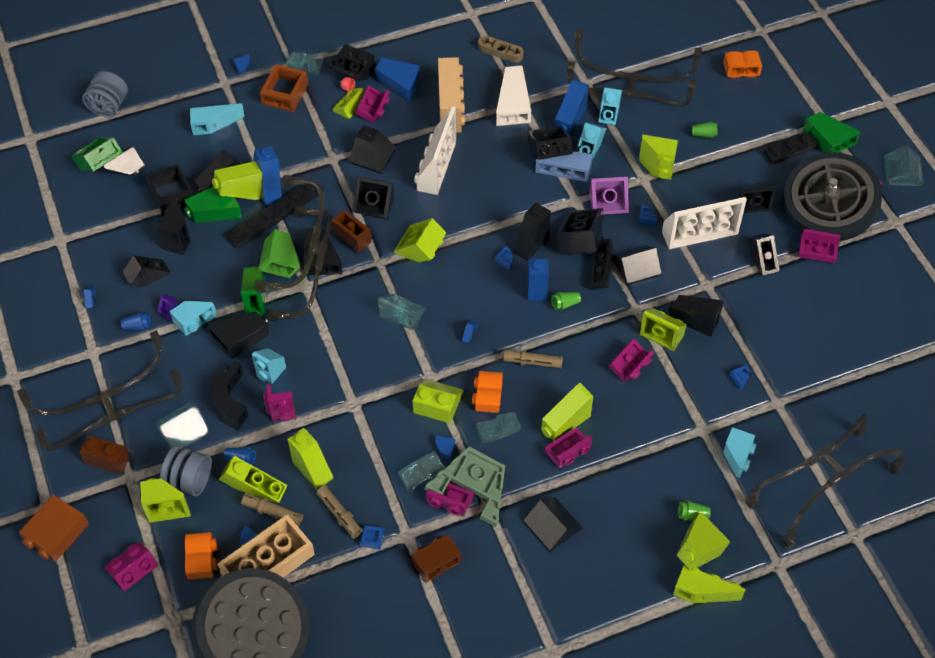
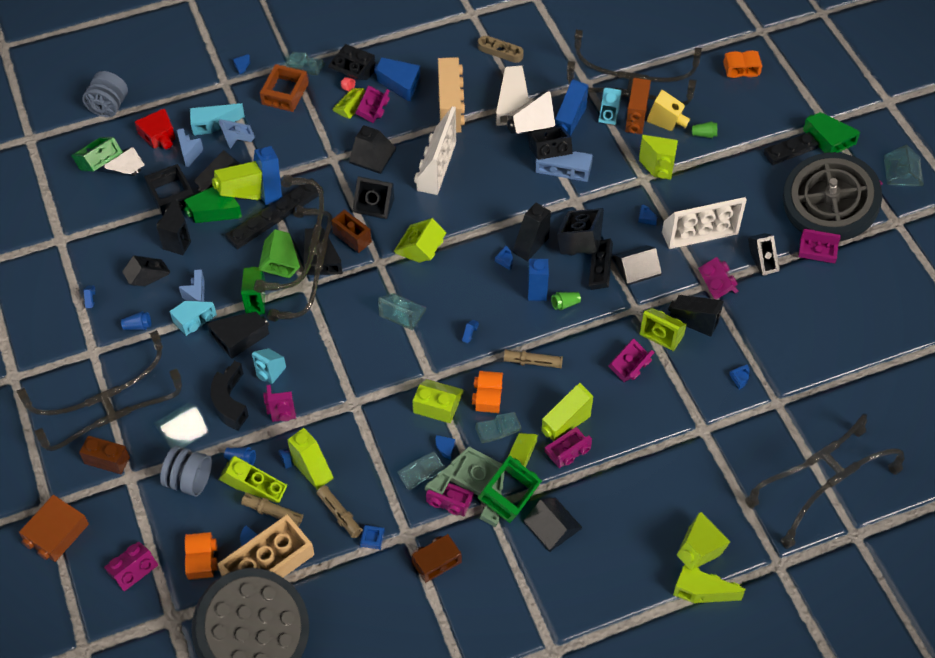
(156, 129): none -> red torso
(162, 501): lime slope -> none
(166, 305): dark purple tile -> none
(190, 148): none -> medium blue slope
(195, 291): none -> medium blue slope
(234, 131): none -> medium blue slope
(286, 457): none -> blue tile
(499, 503): none -> green window
(523, 447): none -> lime slope
(533, 115): none -> slope
(591, 139): medium azure slope -> none
(610, 194): medium lavender slope -> none
(637, 105): none -> dark orange window
(667, 112): none -> light yellow torso
(689, 510): bright green cone -> none
(717, 278): none -> magenta bracket
(737, 449): medium azure slope -> none
(758, 197): black slope -> none

